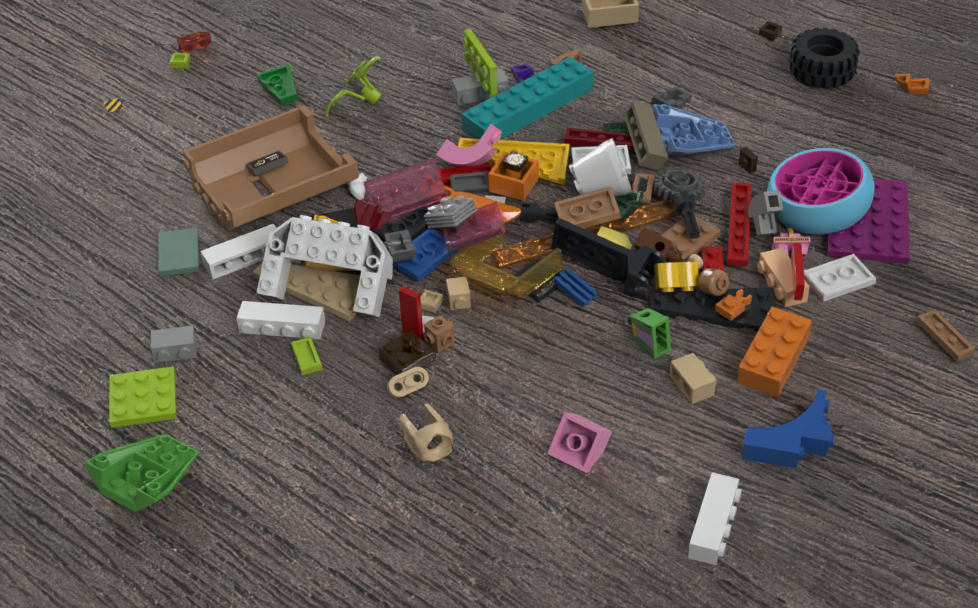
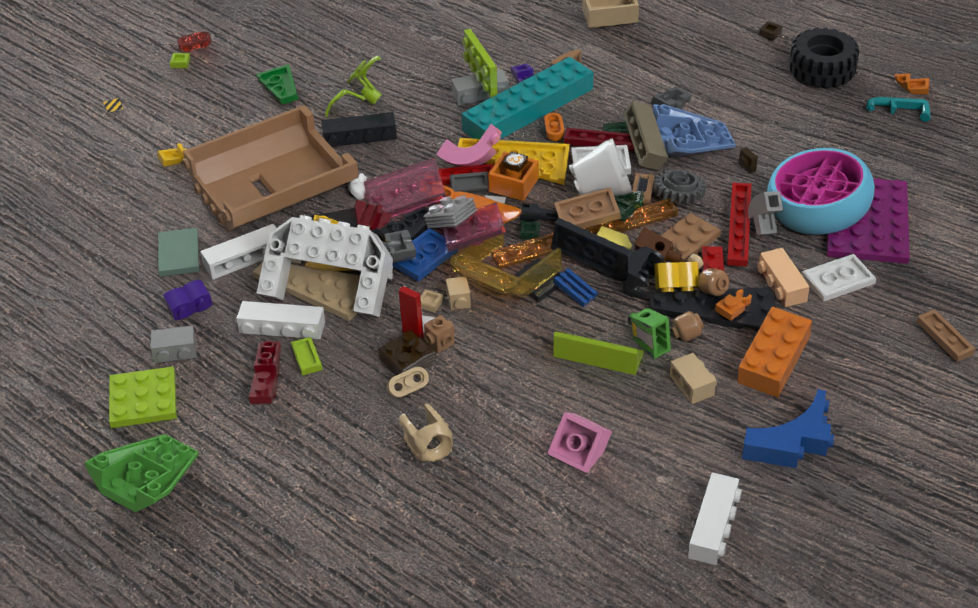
(171, 156): none -> yellow slope
(187, 299): none -> dark purple brick
(266, 373): none -> dark red slope
(267, 163): dark grey tile -> none
(359, 129): none -> black brick
(529, 230): none -> clear green tile
(554, 126): none -> orange plate
(597, 353): none -> lime slope
(685, 206): black piece -> none
(687, 326): none -> medium nougat head
(787, 239): bright pink hips -> none
(797, 271): red tile -> none
(905, 103): none -> teal piece

